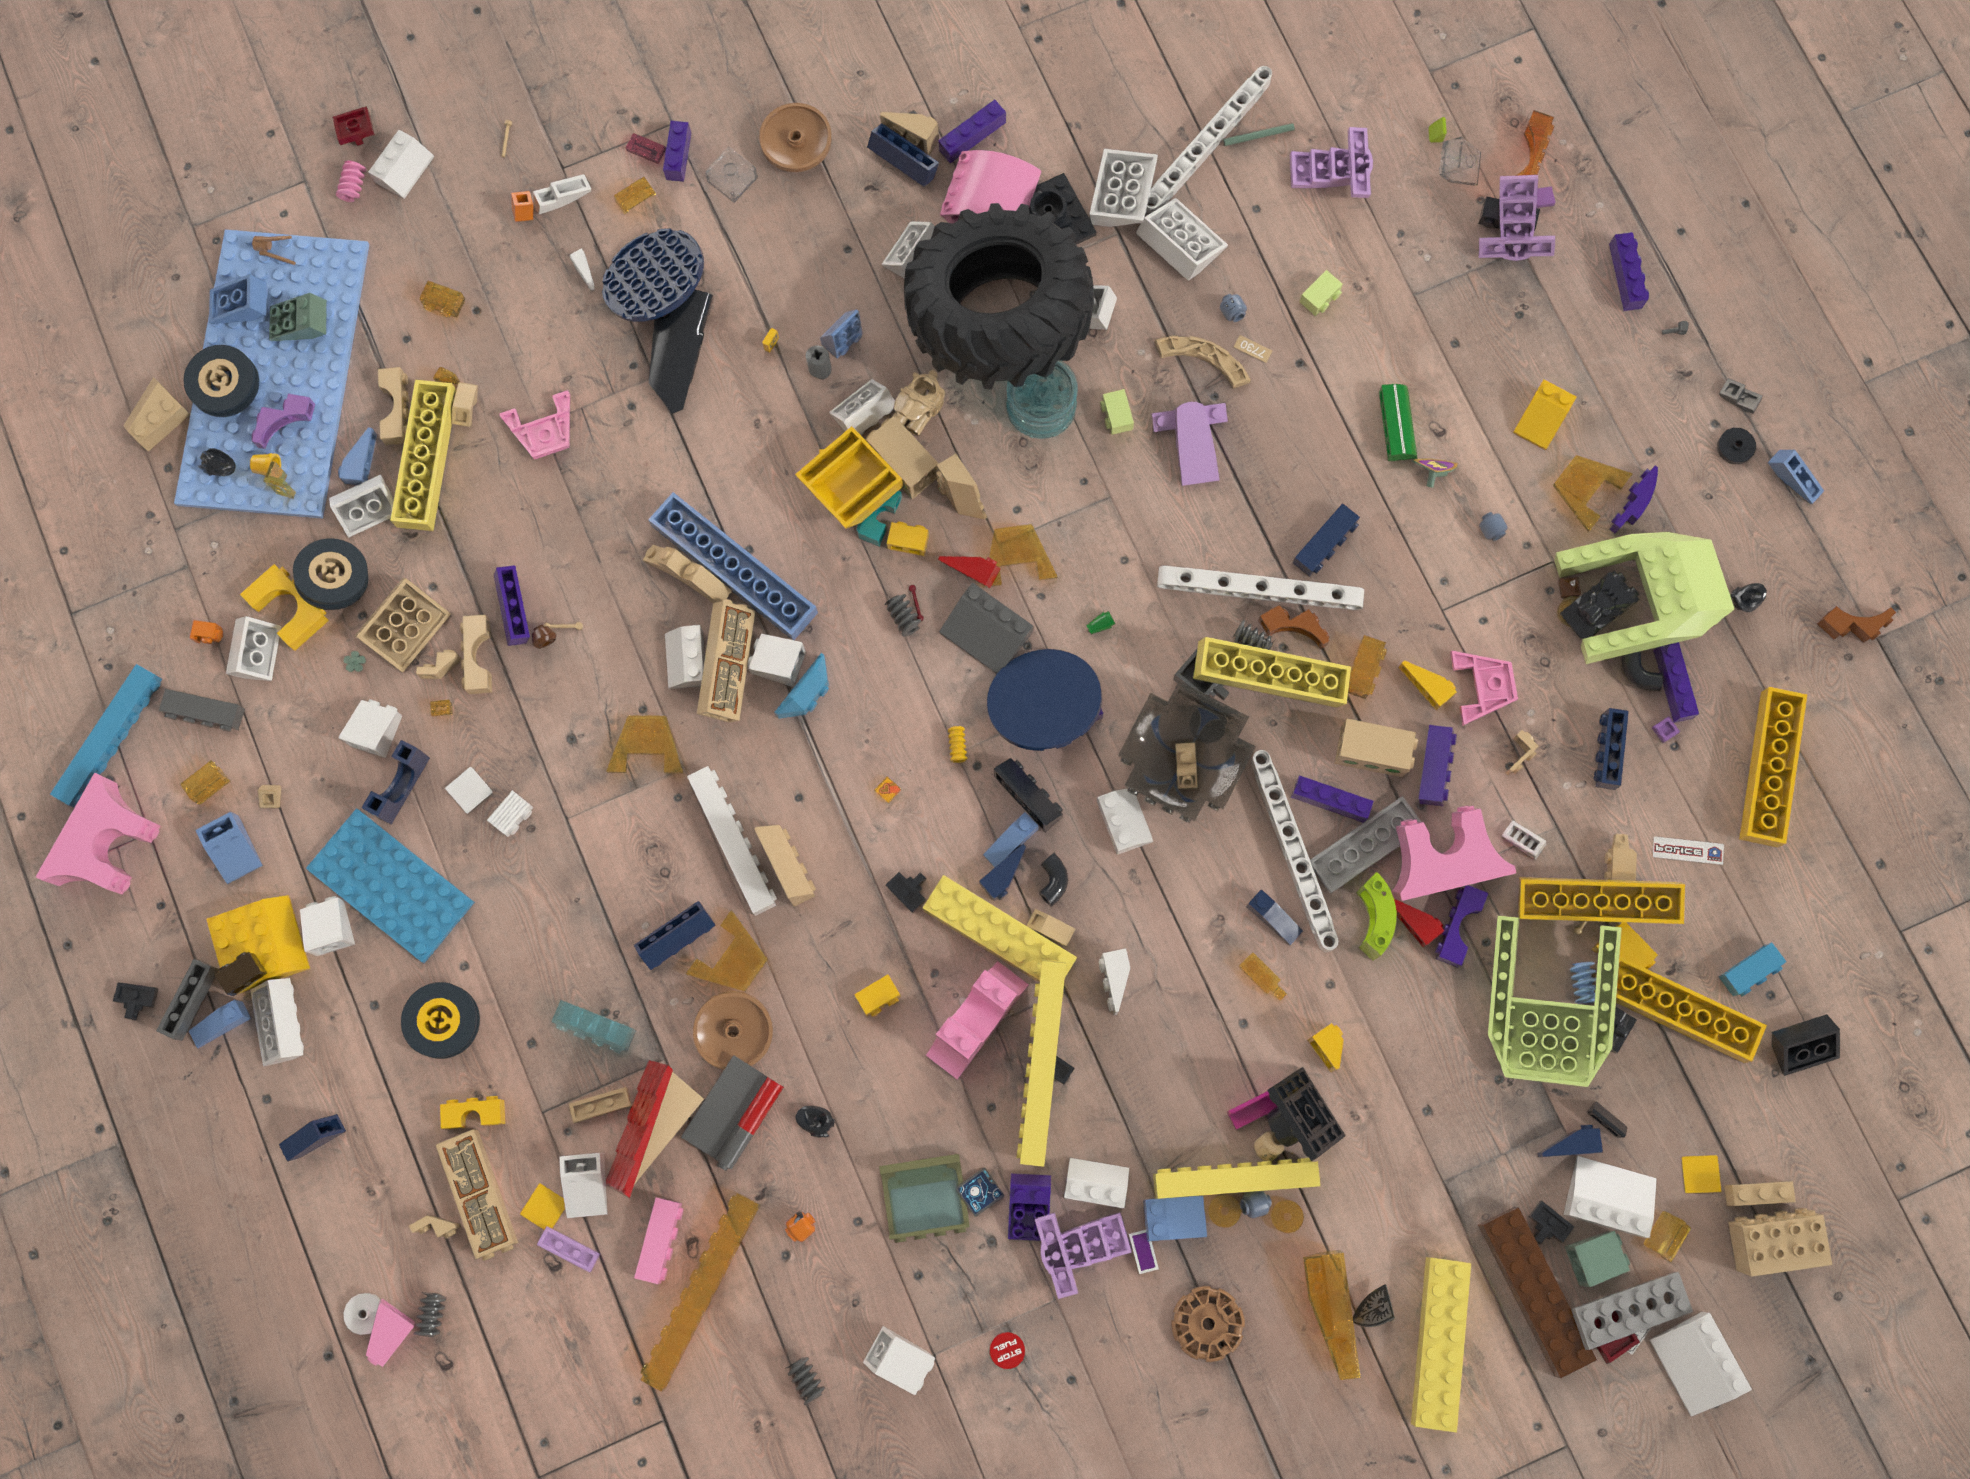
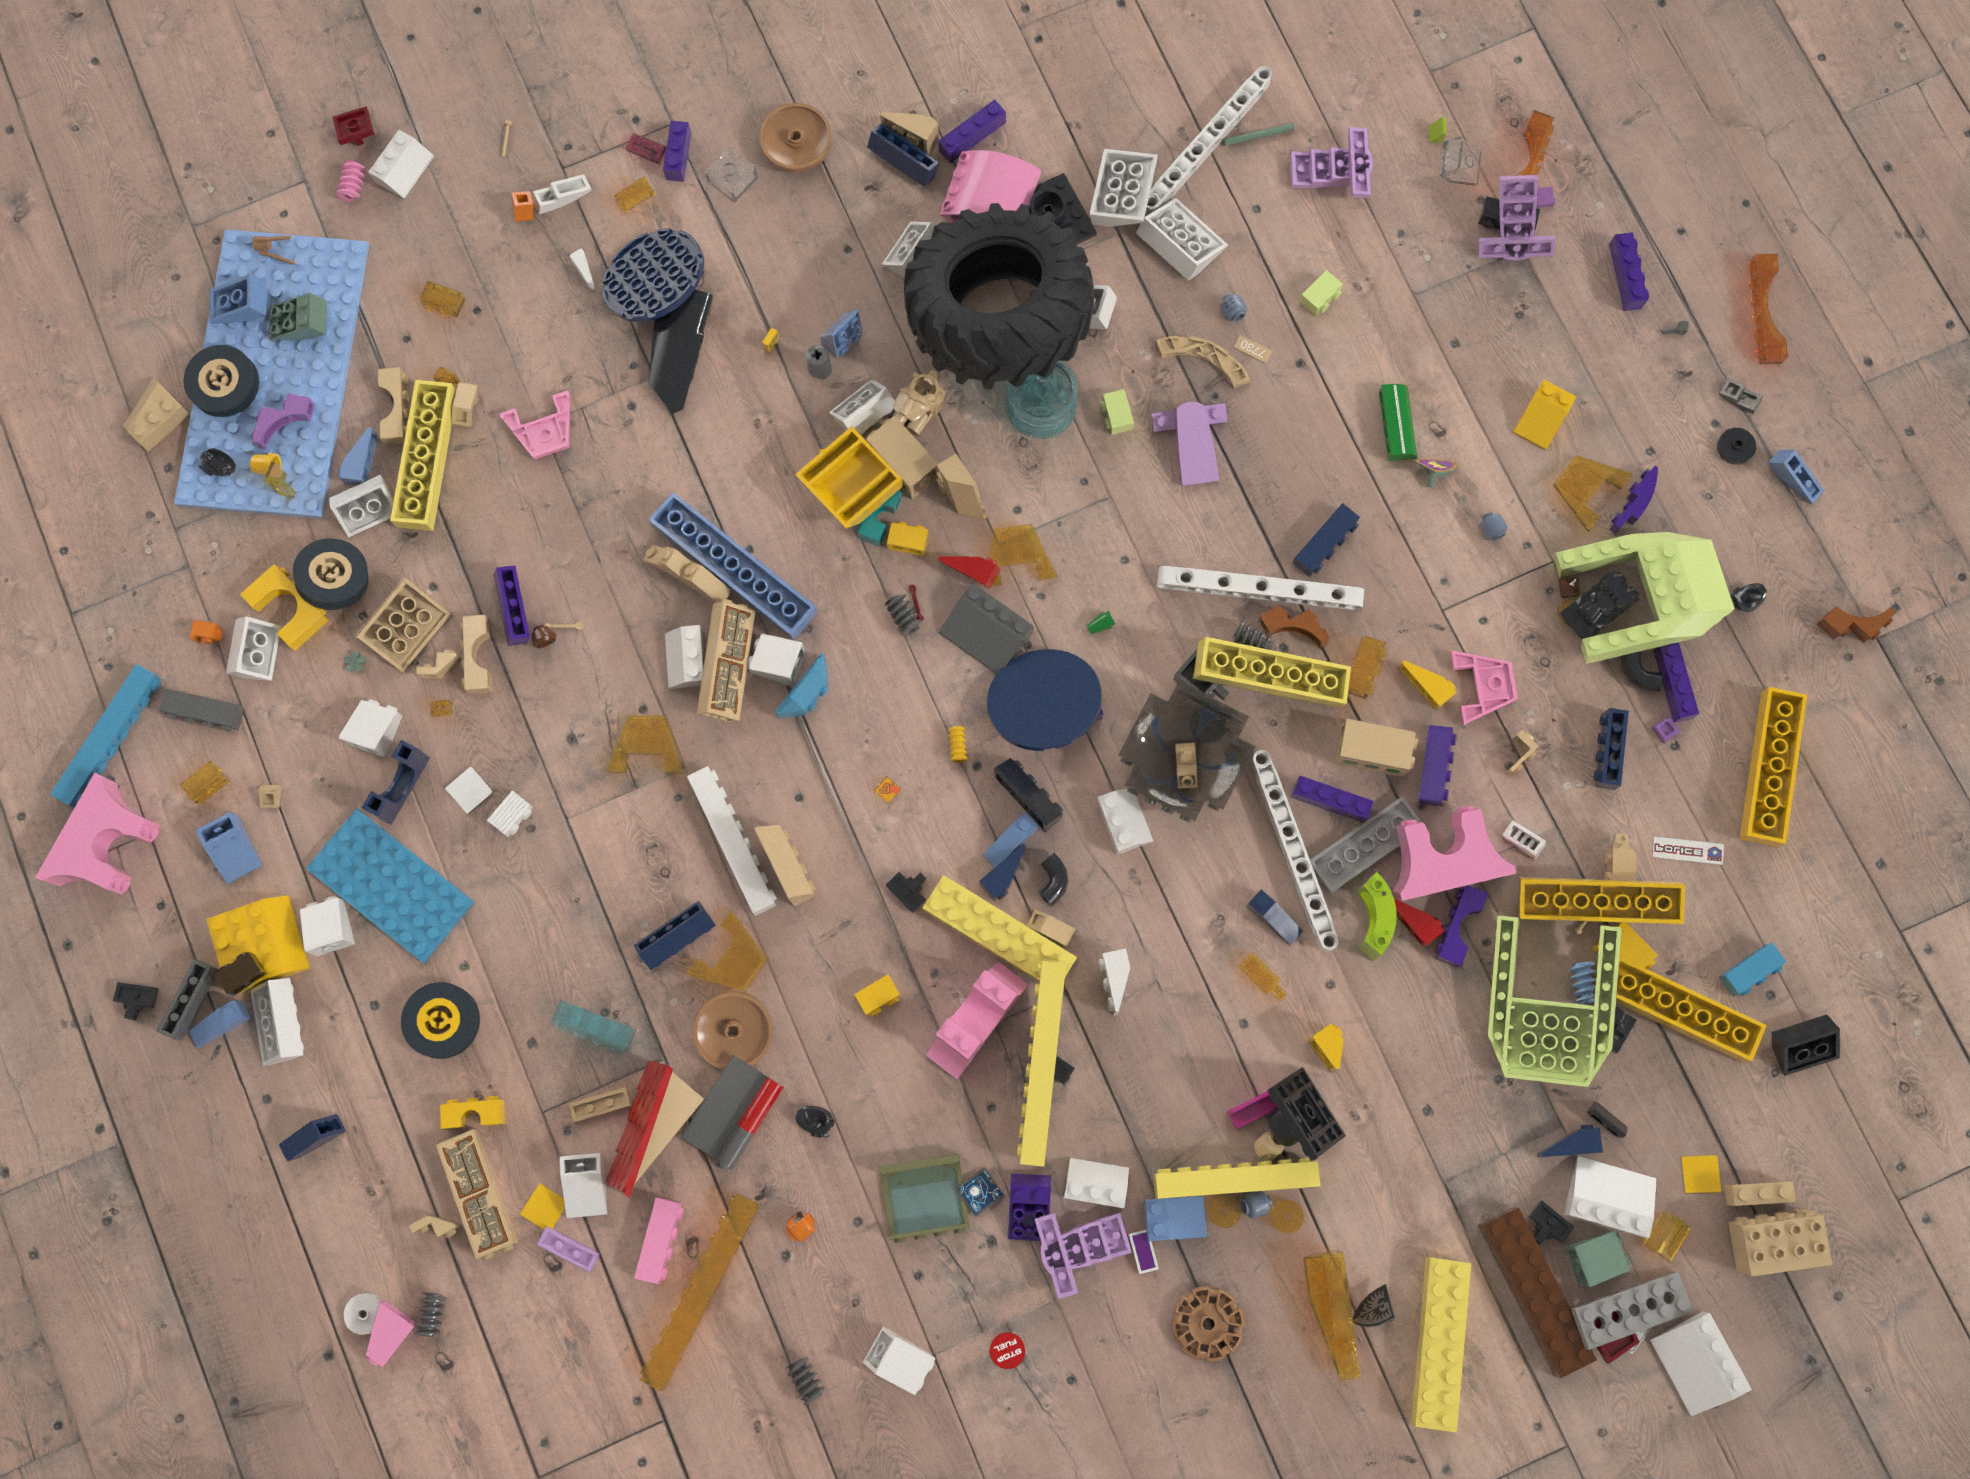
(1770, 342): none -> clear orange arch

